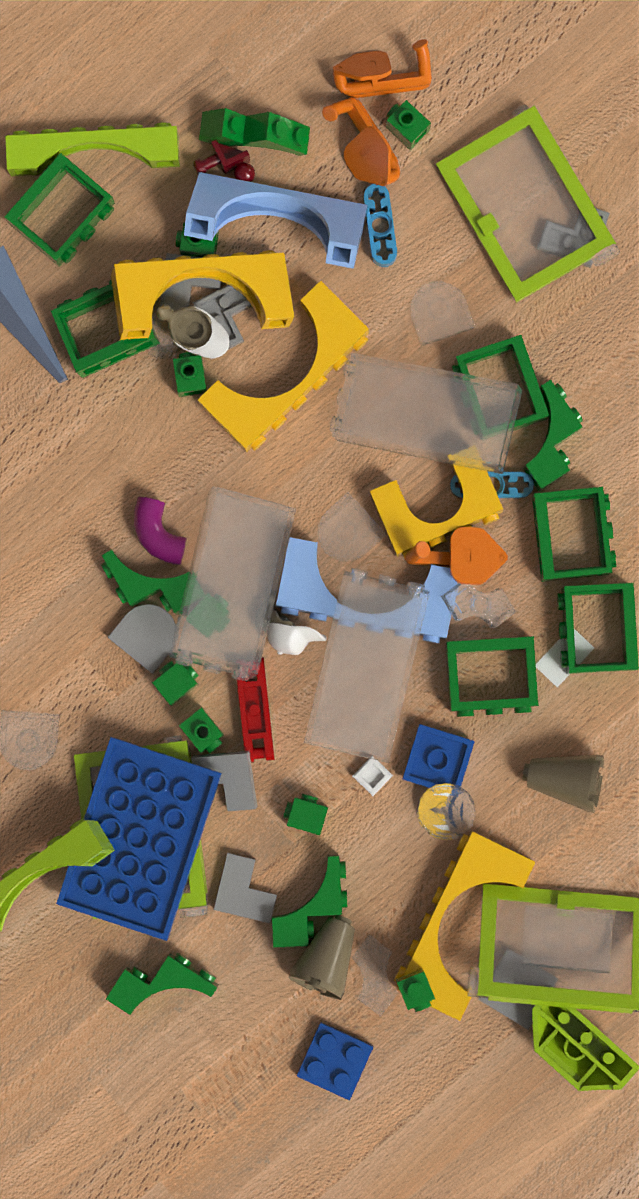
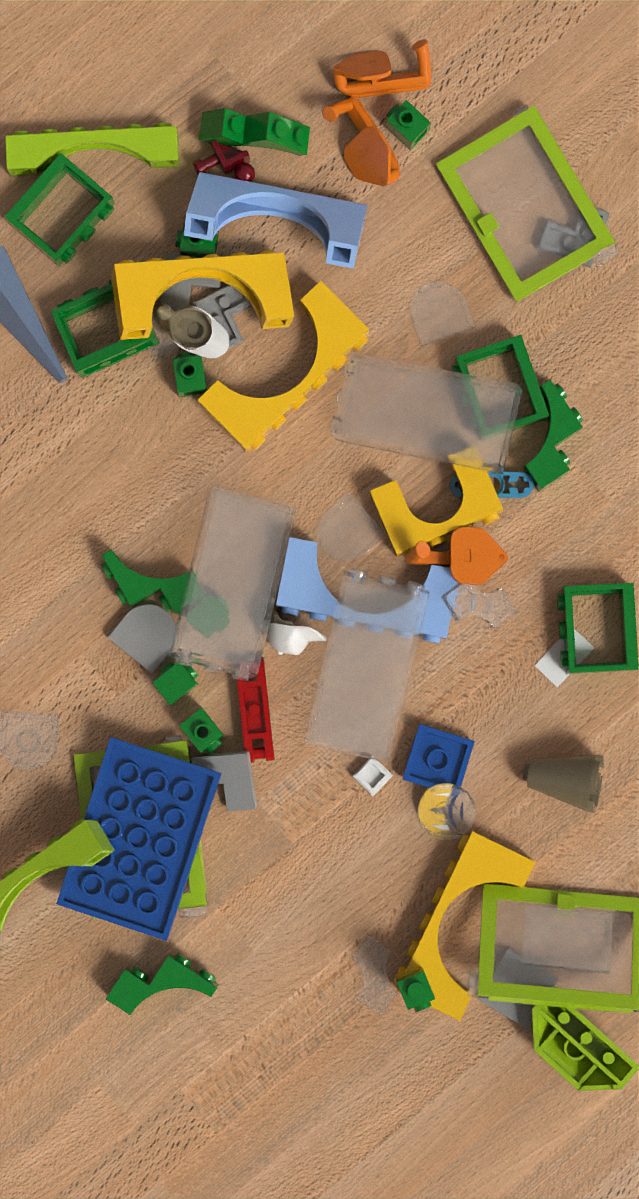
(152, 534): magenta cylinder -> none
(236, 896): light grey tile -> none
(294, 928): green arch -> none
(306, 814): green brick -> none
(326, 959): dark tan cone -> none
(335, 1061): blue plate -> none
(375, 247): dark azure beam -> none
(492, 707): green window -> none
(604, 532): green window -> none

